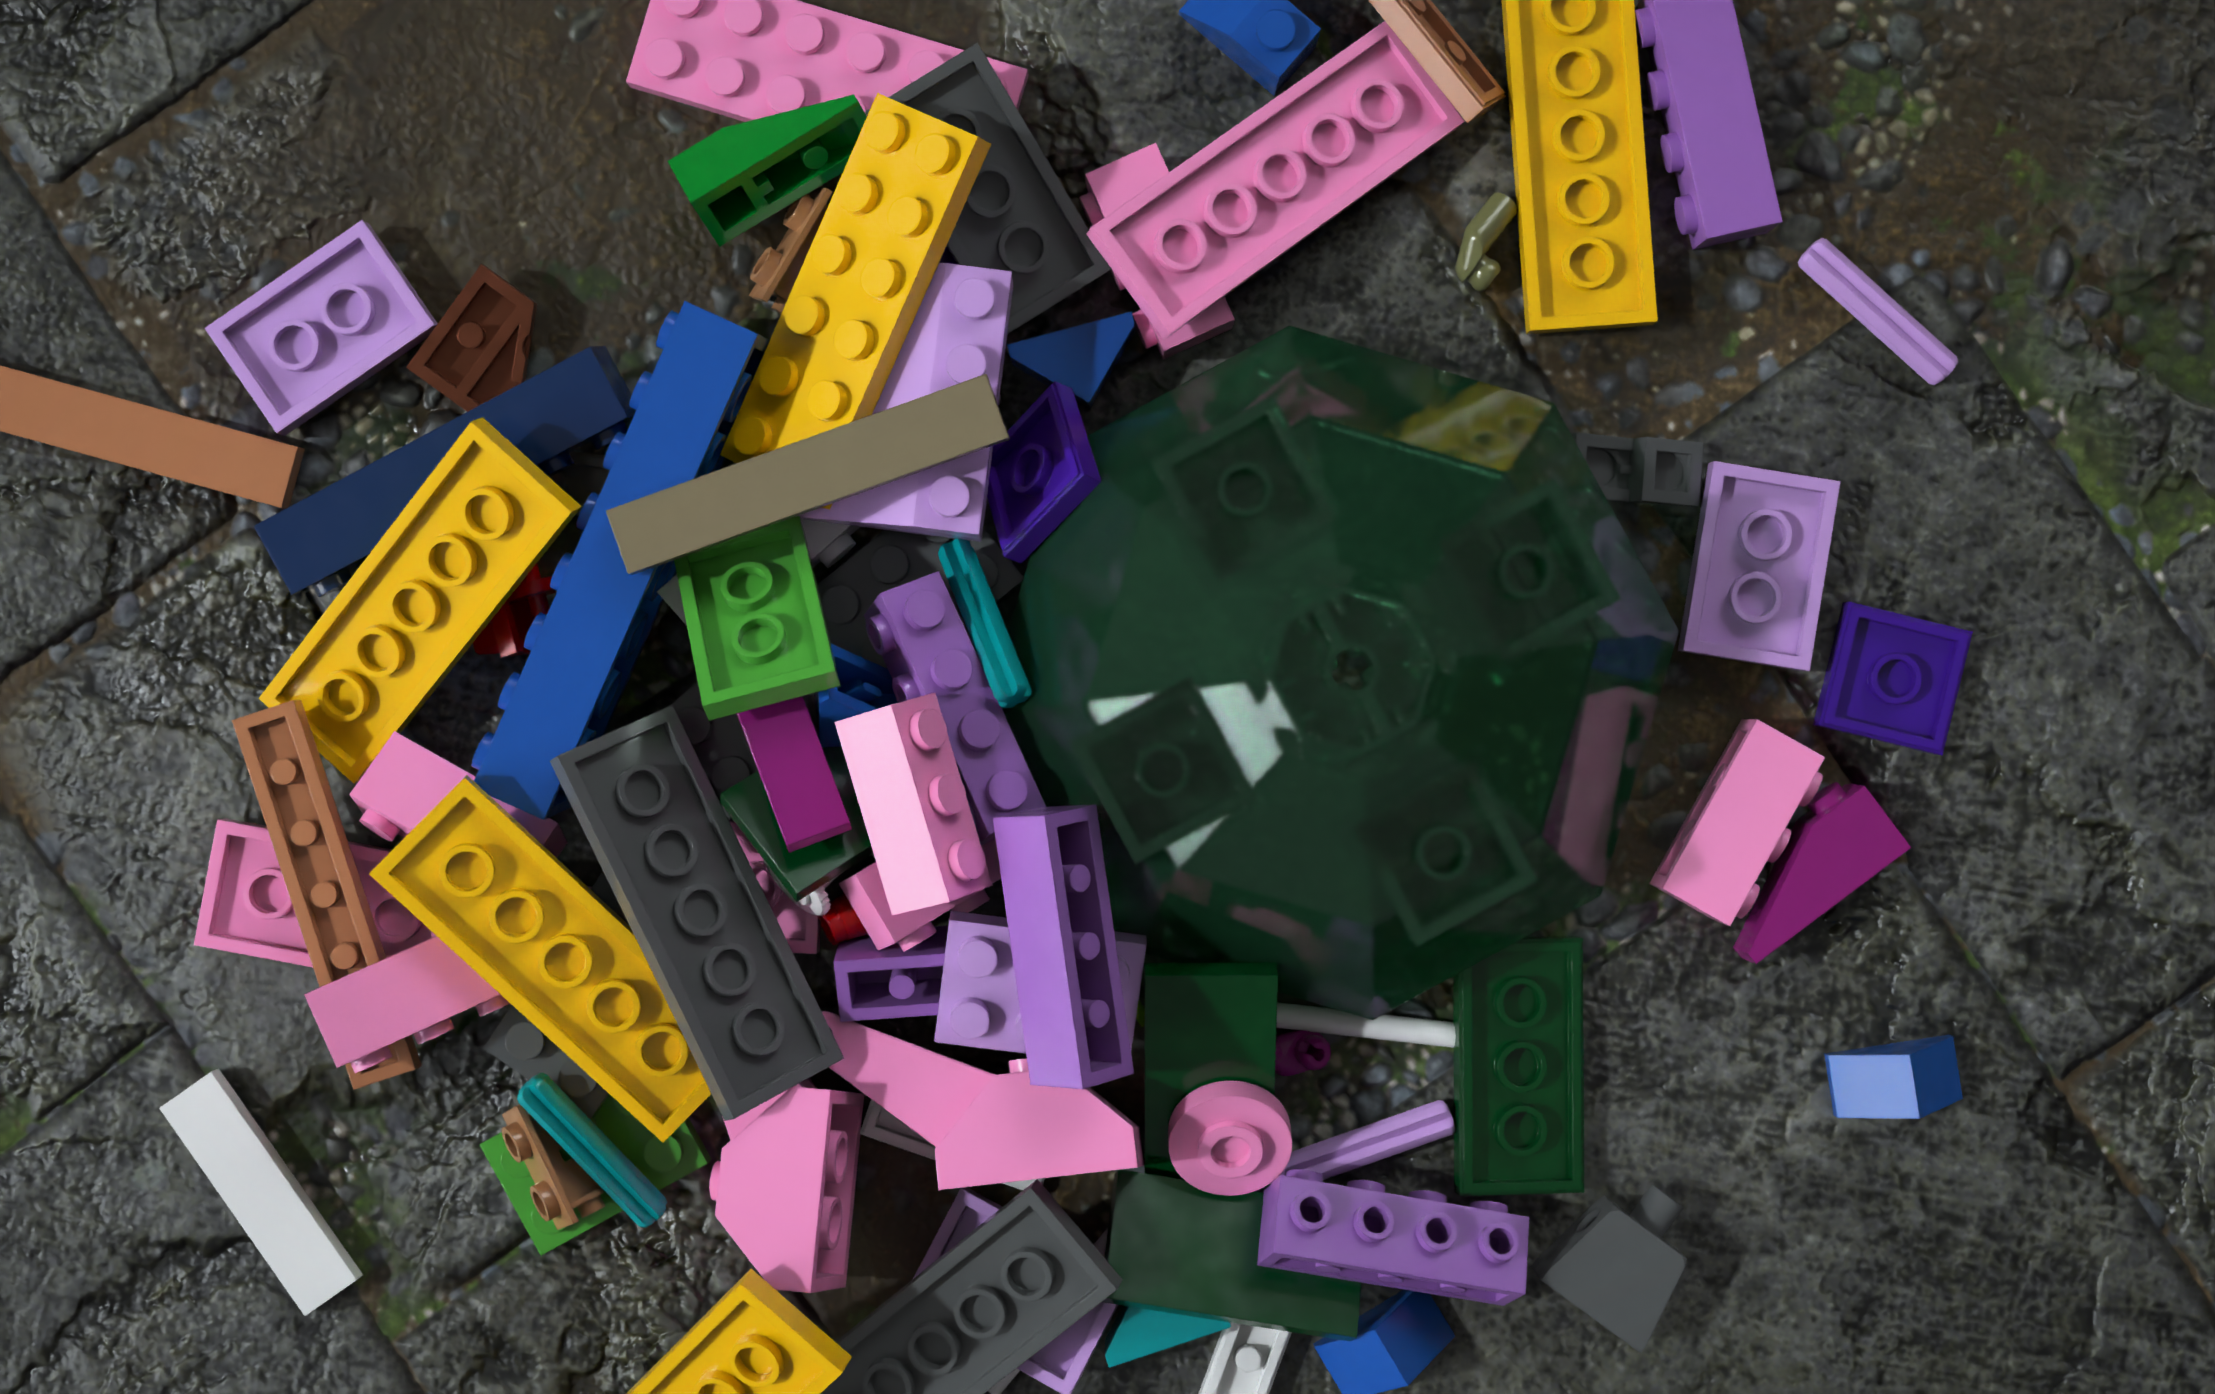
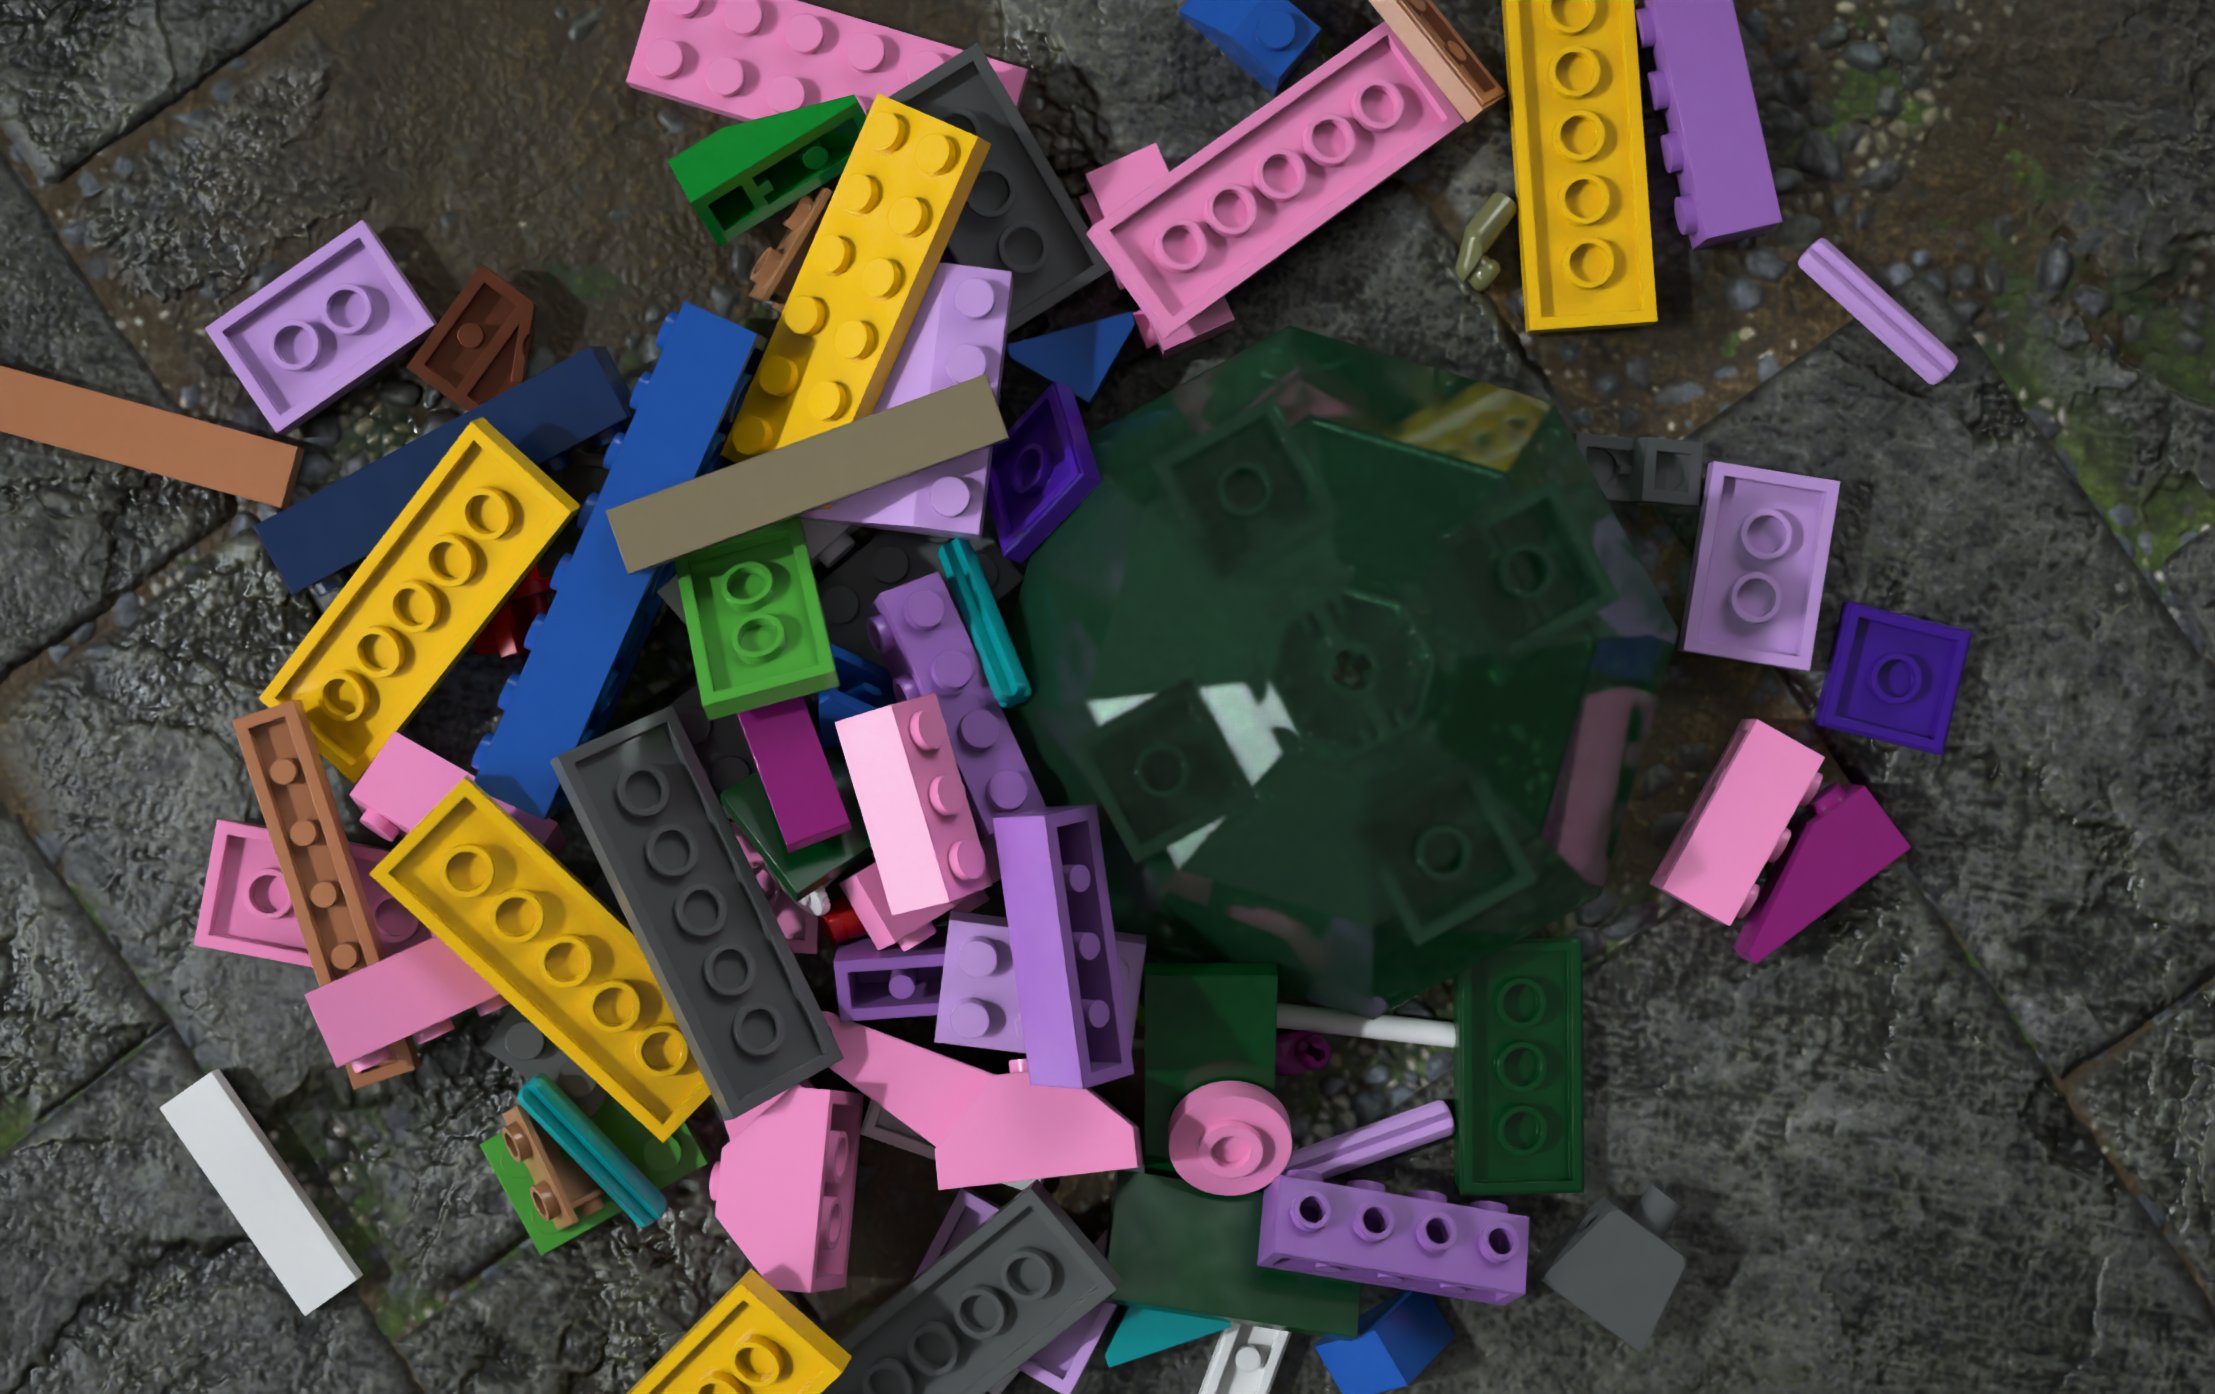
(1894, 1079): slope -> none

